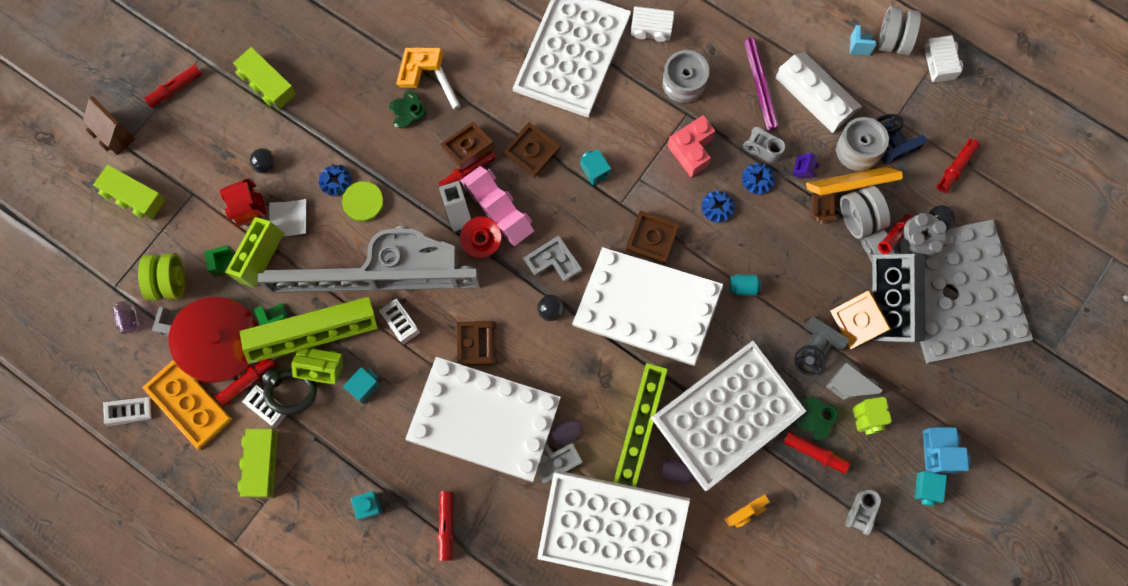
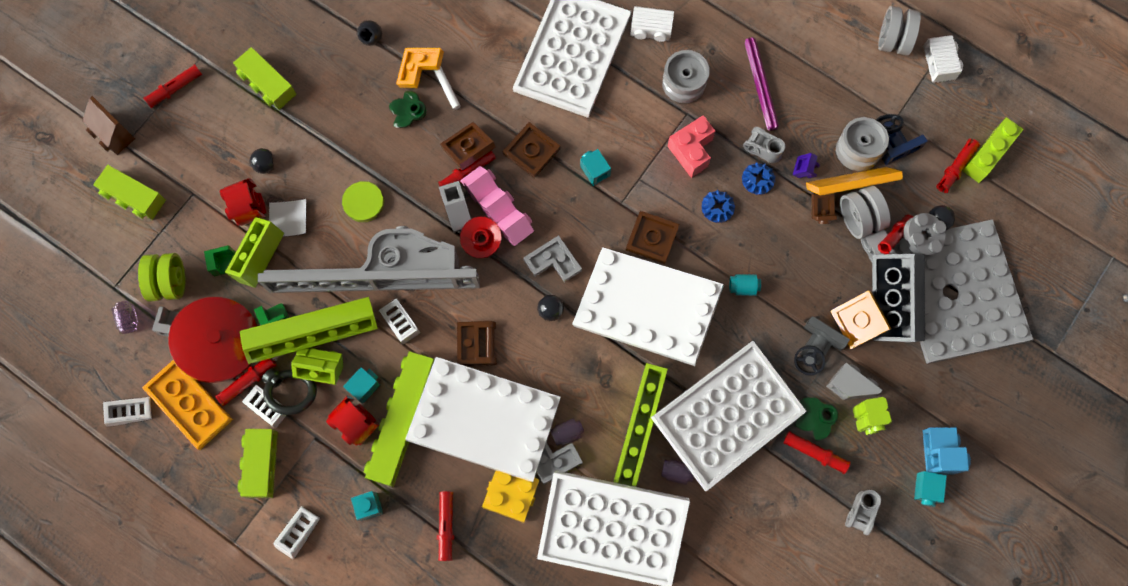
(297, 544): none -> white slope
(333, 188): blue gear -> none
(353, 421): none -> red brick
(369, 32): none -> black piece
(392, 443): none -> lime brick
(510, 496): none -> yellow plate
(743, 515): light orange plate -> none
(817, 91): white slope -> none
(861, 42): medium azure panel -> none
(992, 150): none -> lime brick

